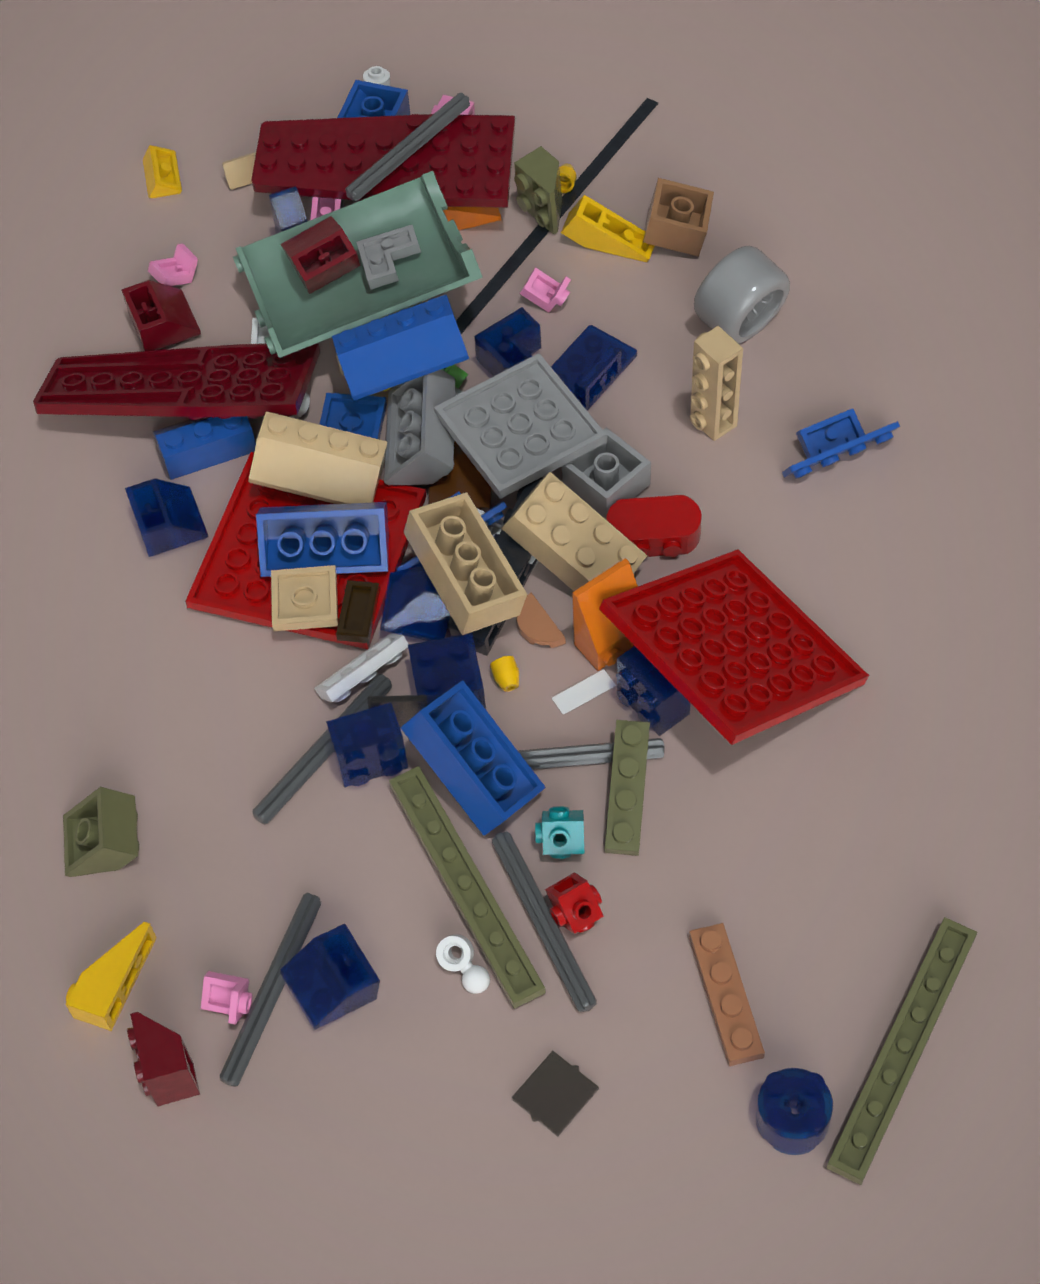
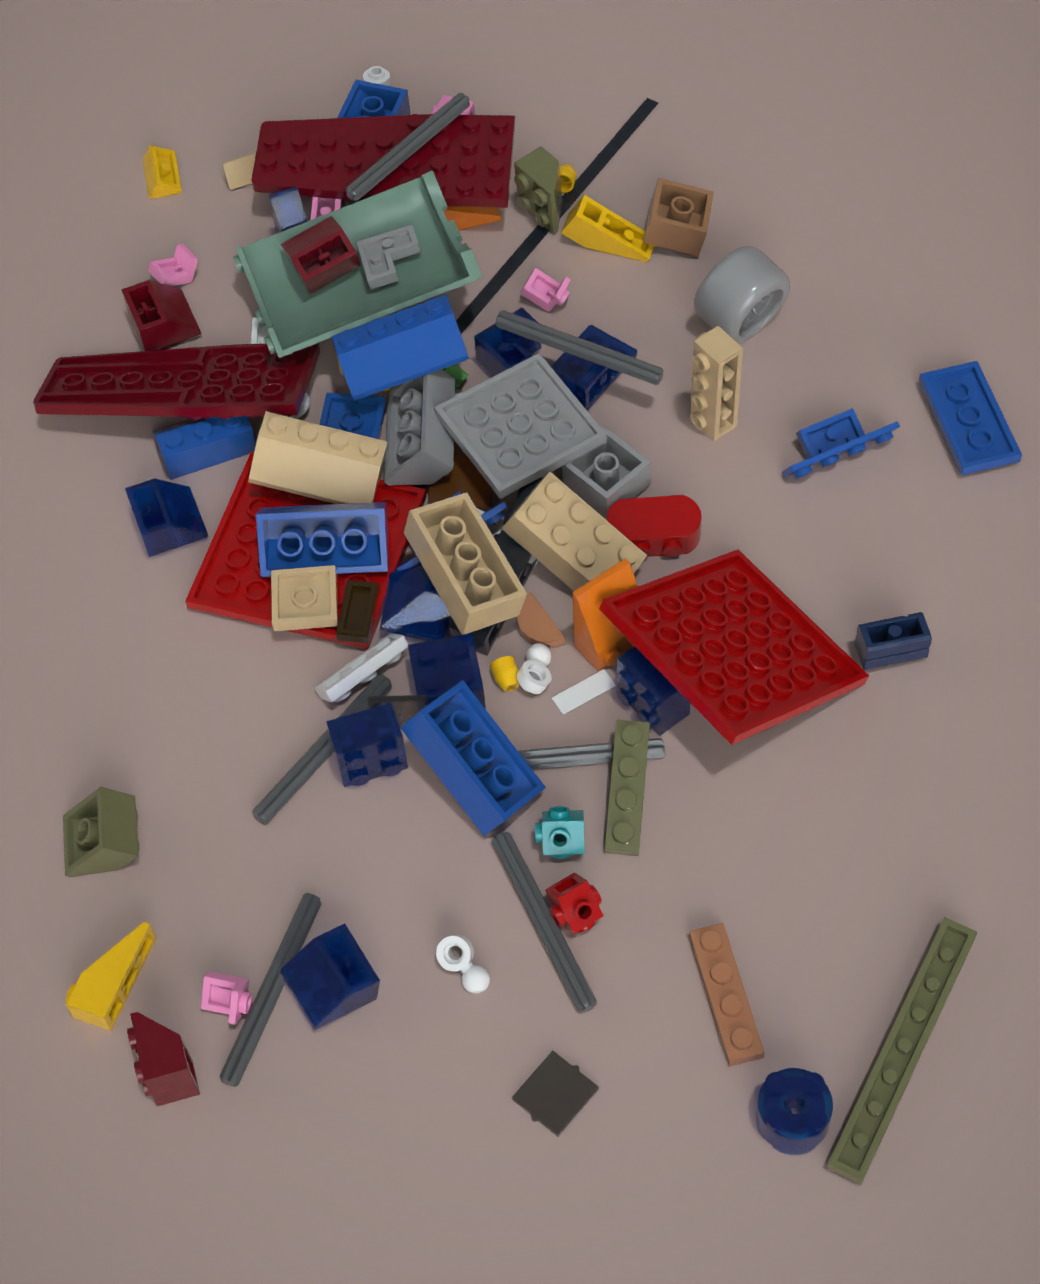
(467, 888): olive plate -> none
(534, 674): none -> white plate
(579, 347): none -> dark grey axle
(893, 640): none -> dark blue brick
(969, 418): none -> blue plate

